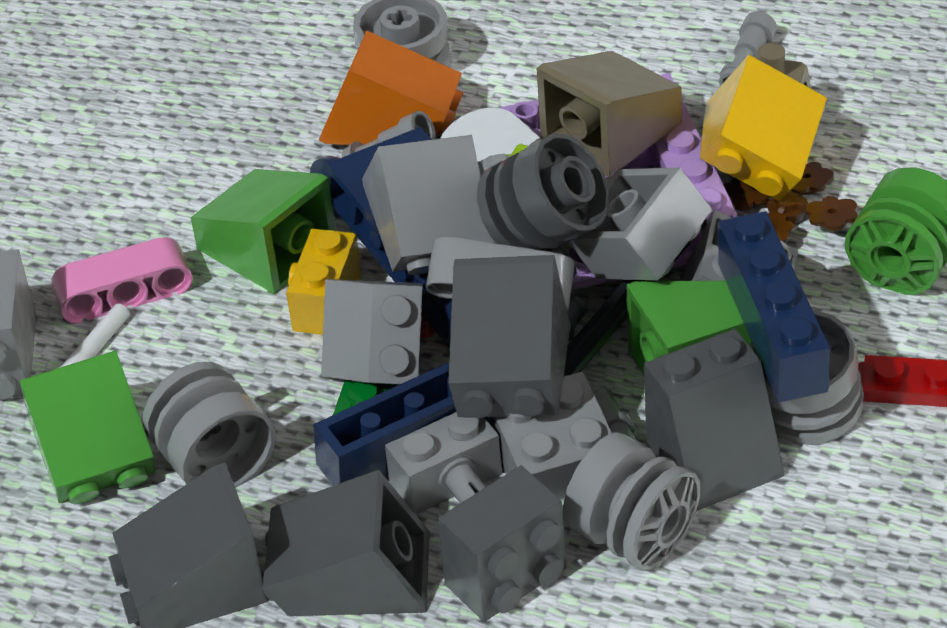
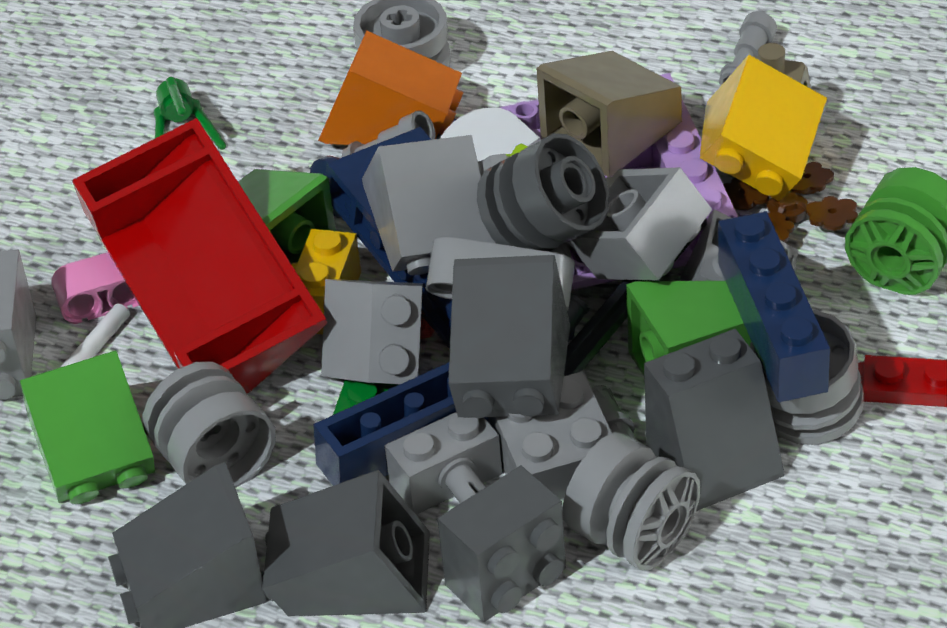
(177, 105): none -> green plant
(199, 256): none -> red slope

